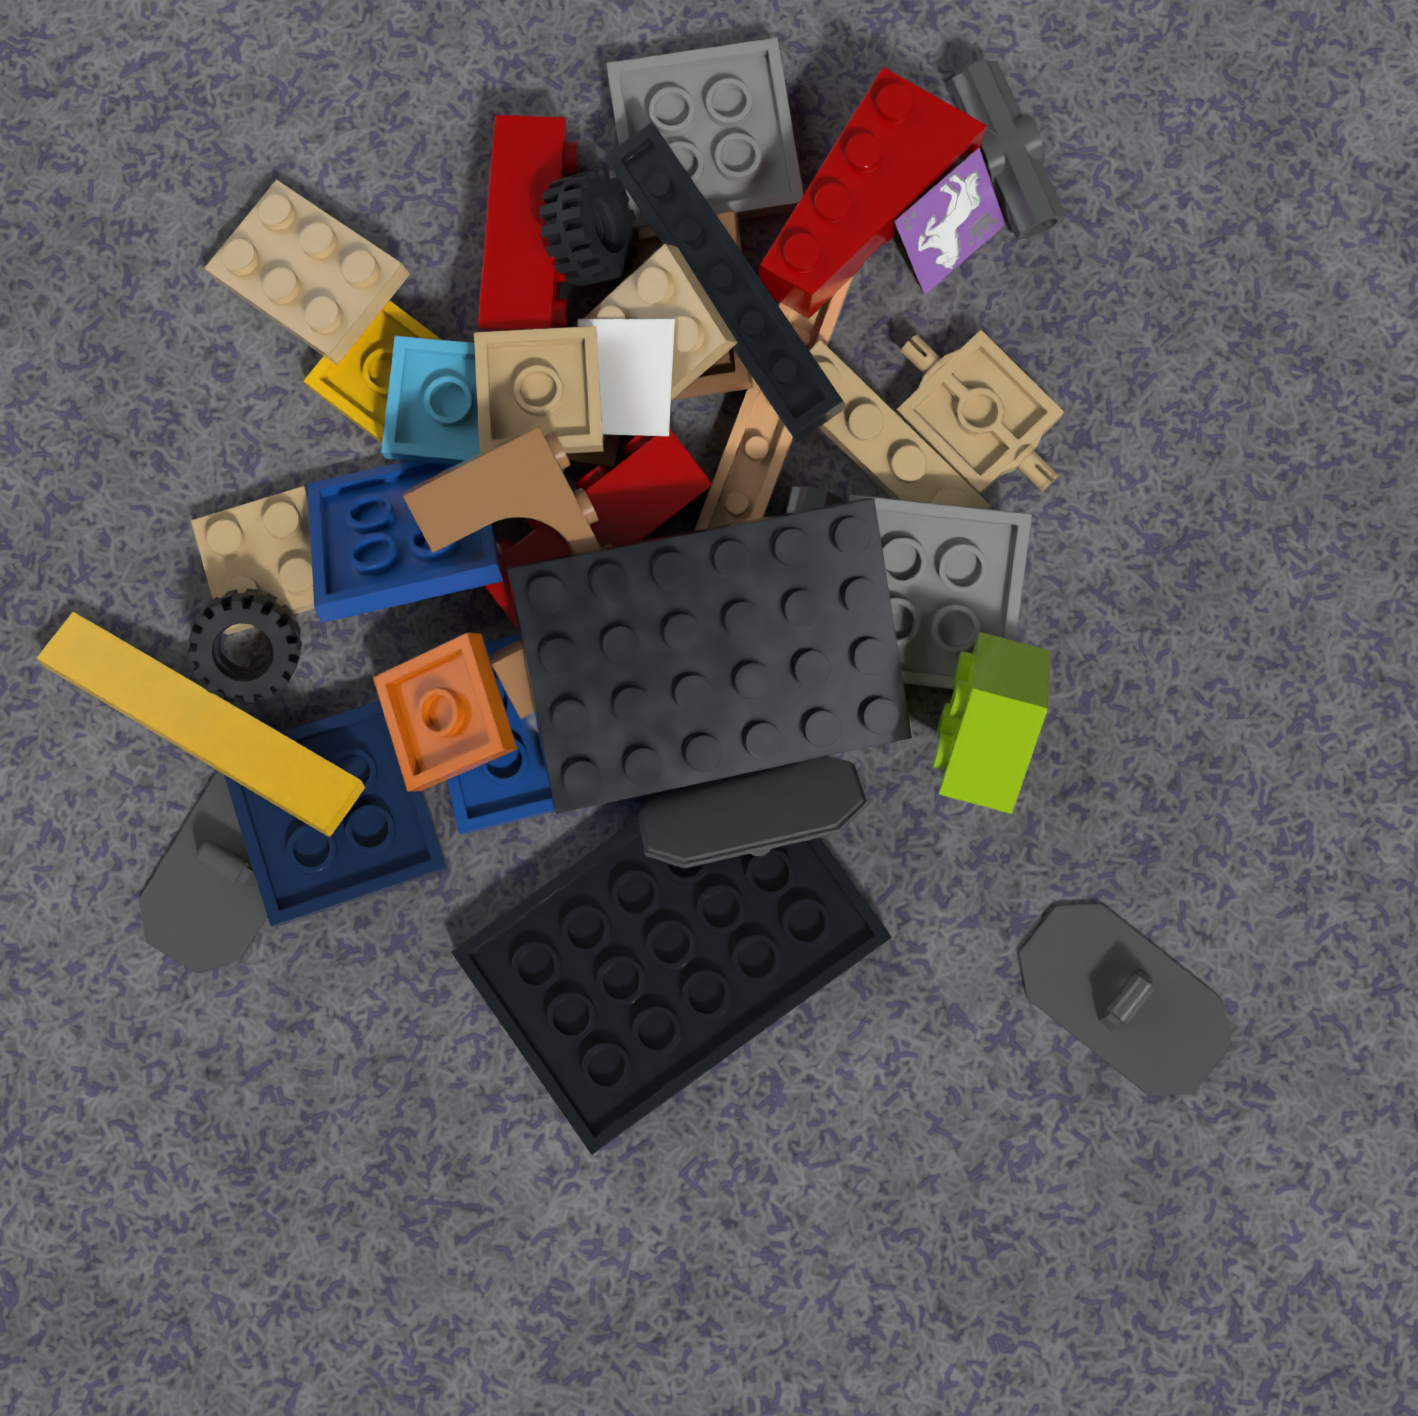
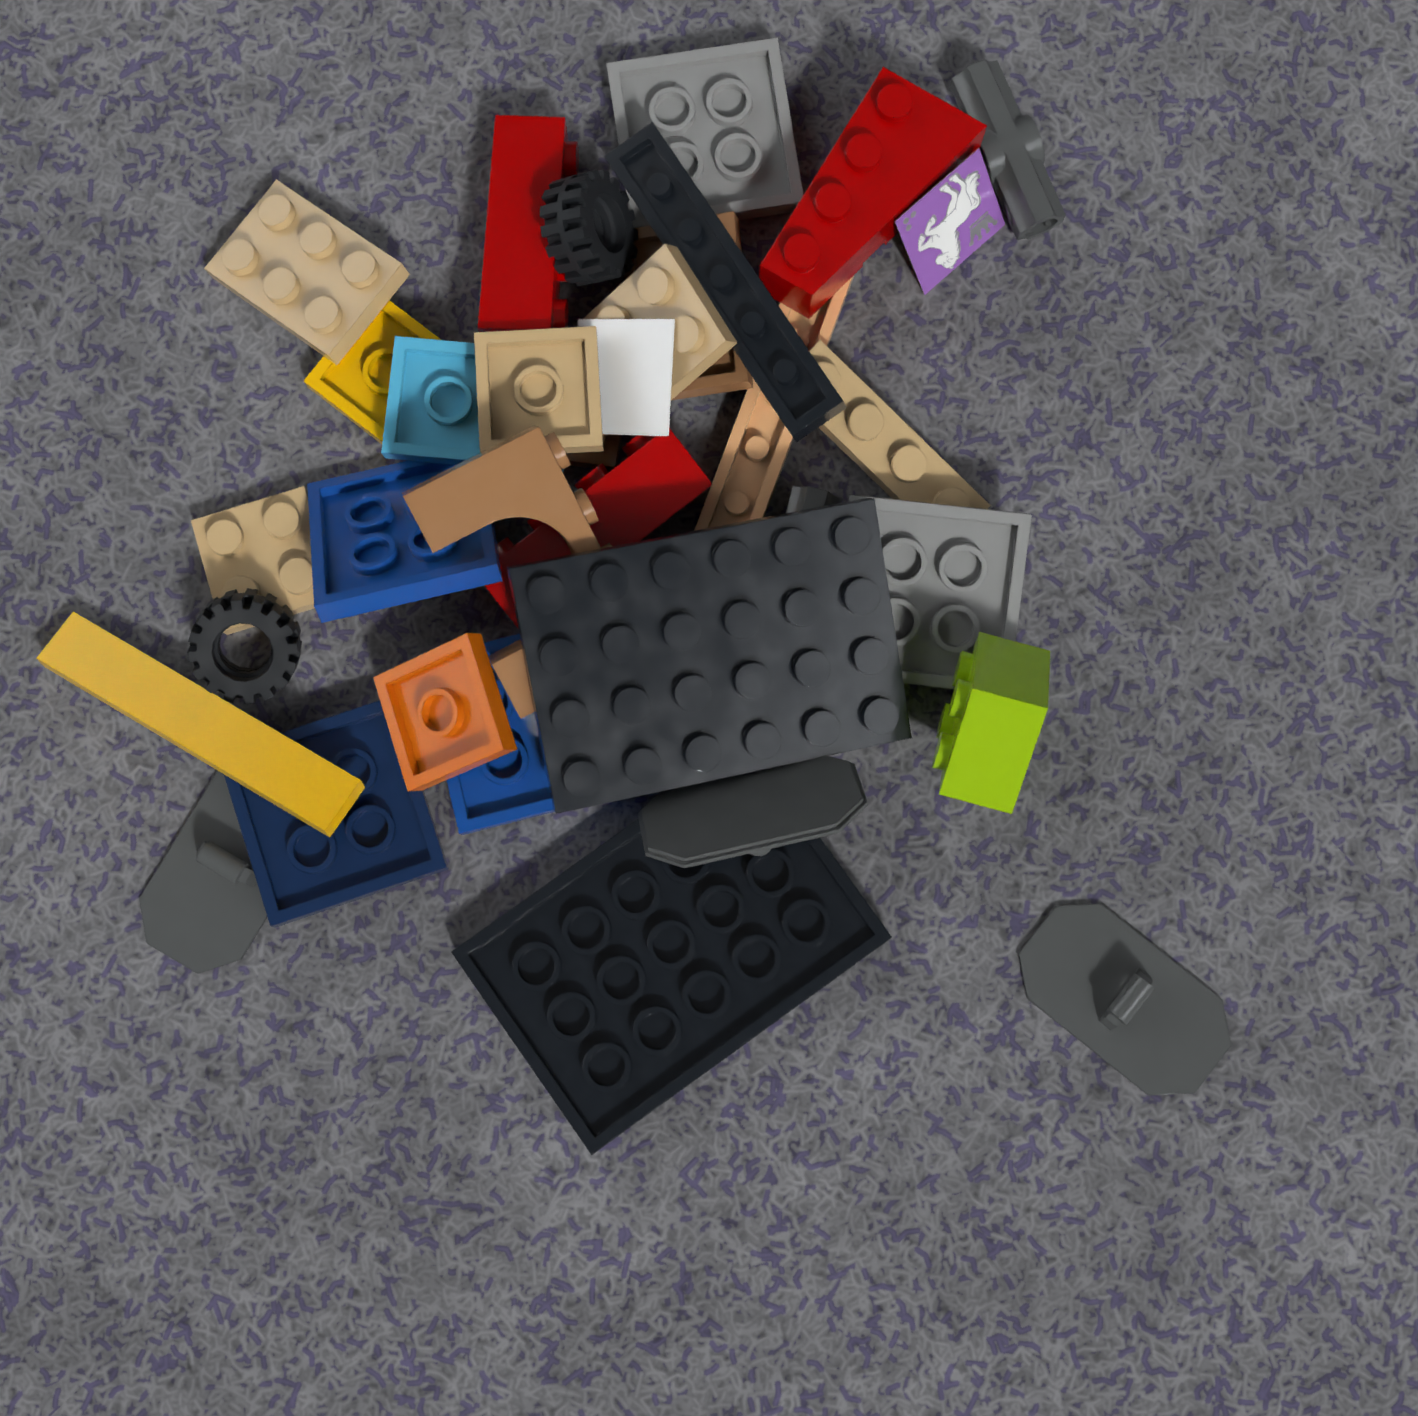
(980, 412): tan plate -> none

